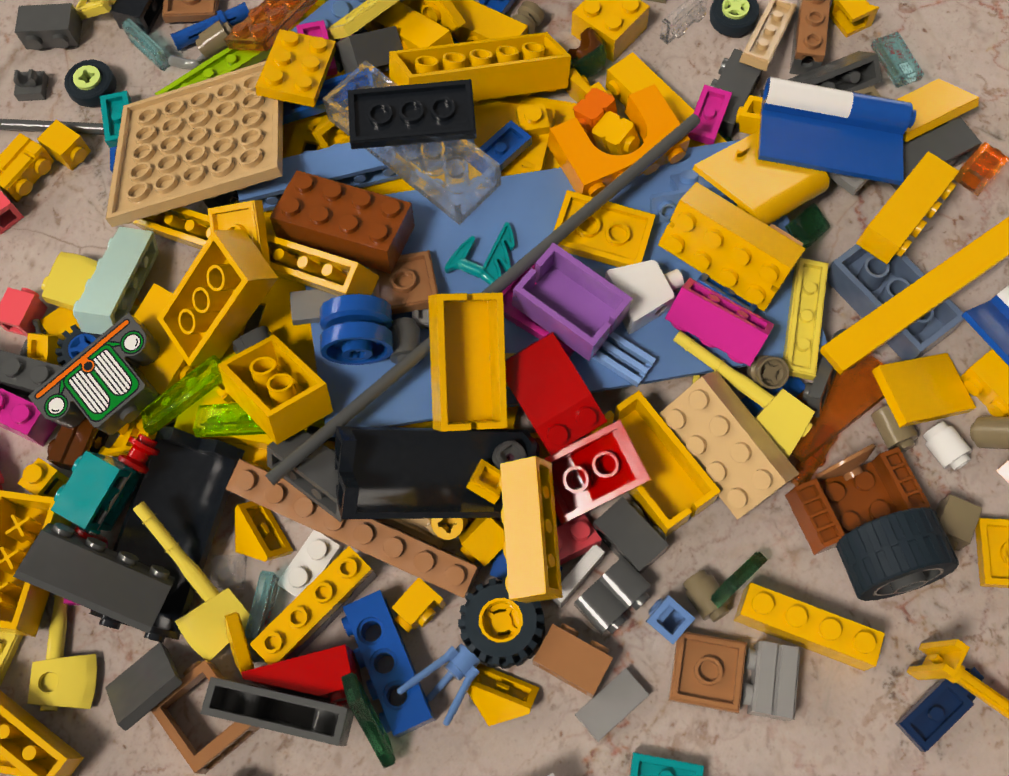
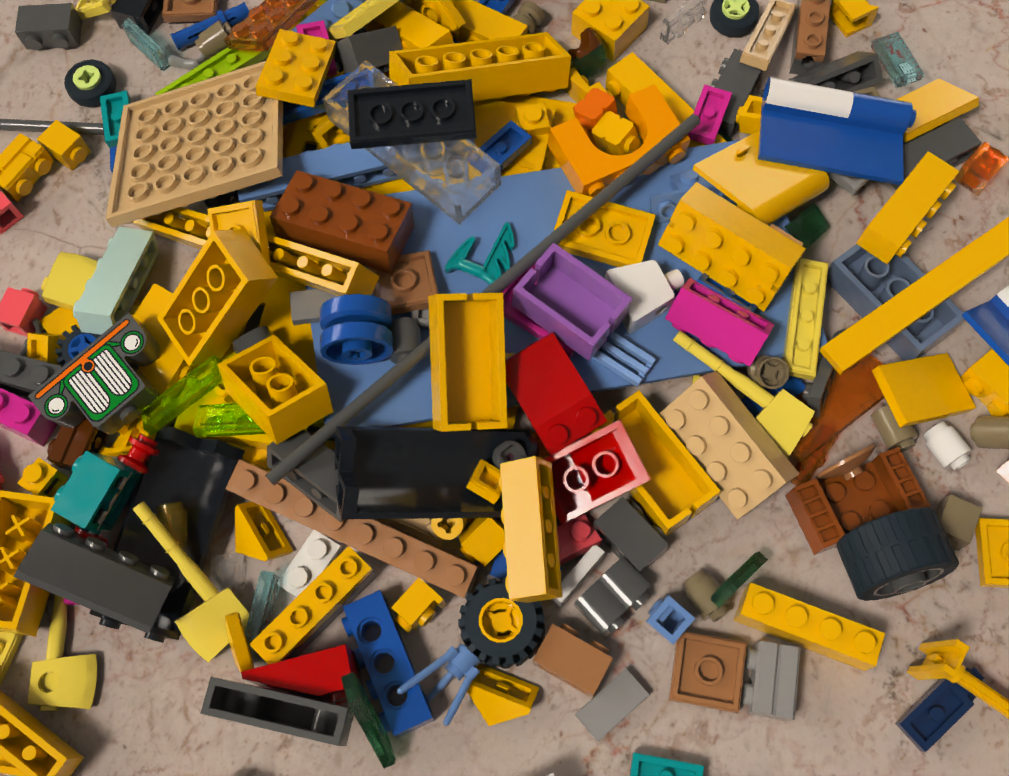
(30, 85): dark grey tile -> none
(143, 686): dark grey tile -> none
(174, 519): none -> clear yellow cone
(217, 749): medium nougat window -> none

